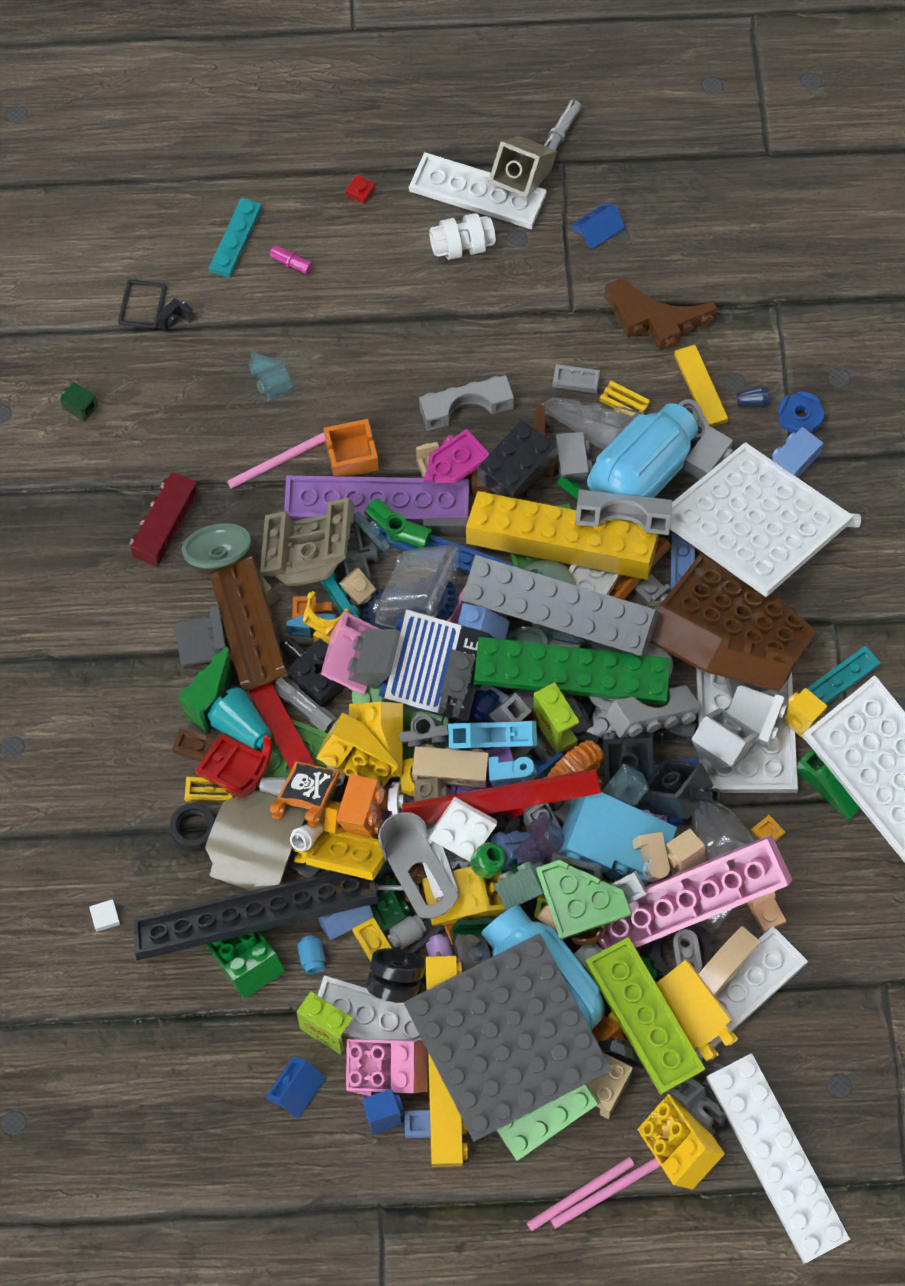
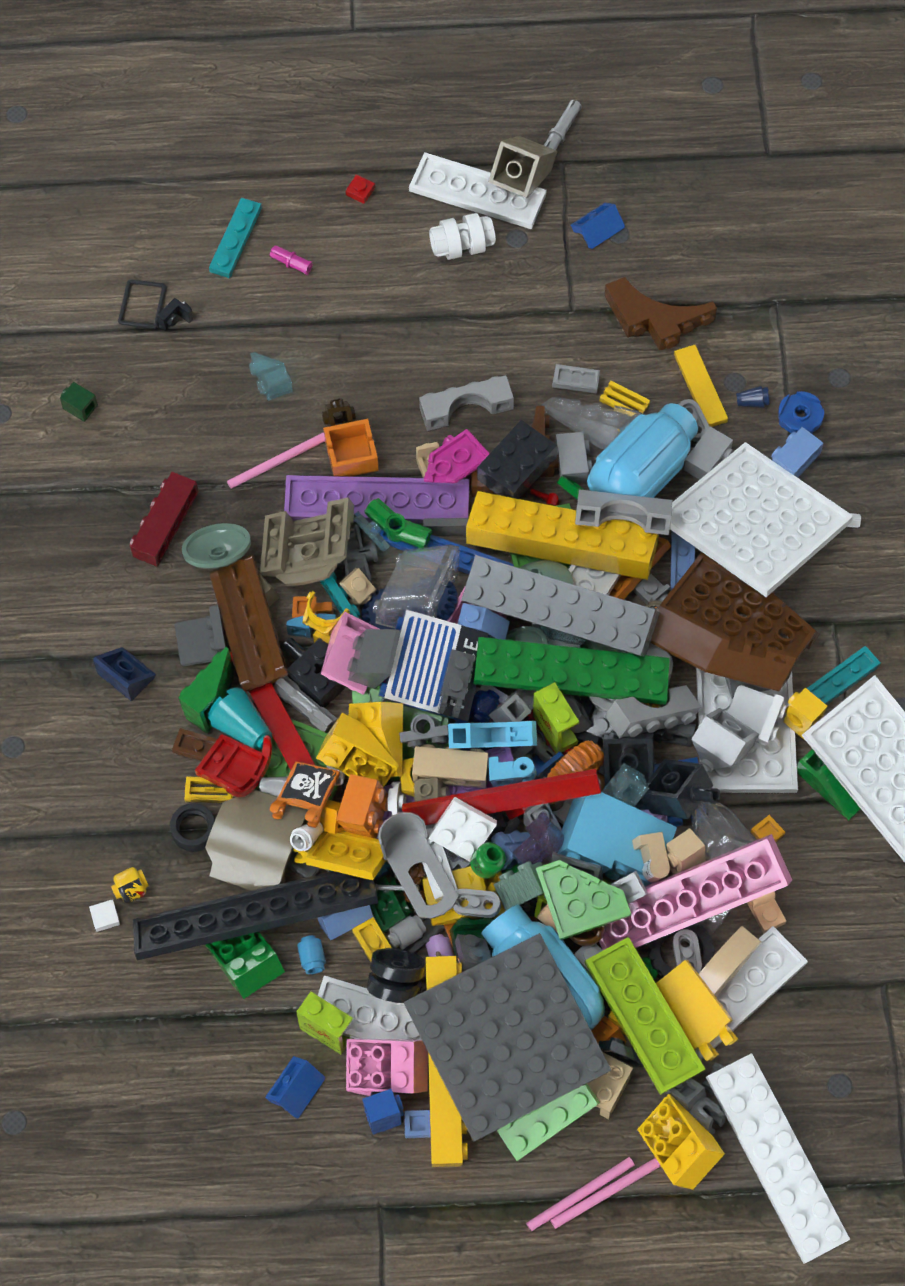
(123, 672): none -> dark blue slope
(129, 885): none -> yellow head
(338, 405): none -> dark brown brick
(477, 901): none -> light grey plate
(551, 499): none -> red hand

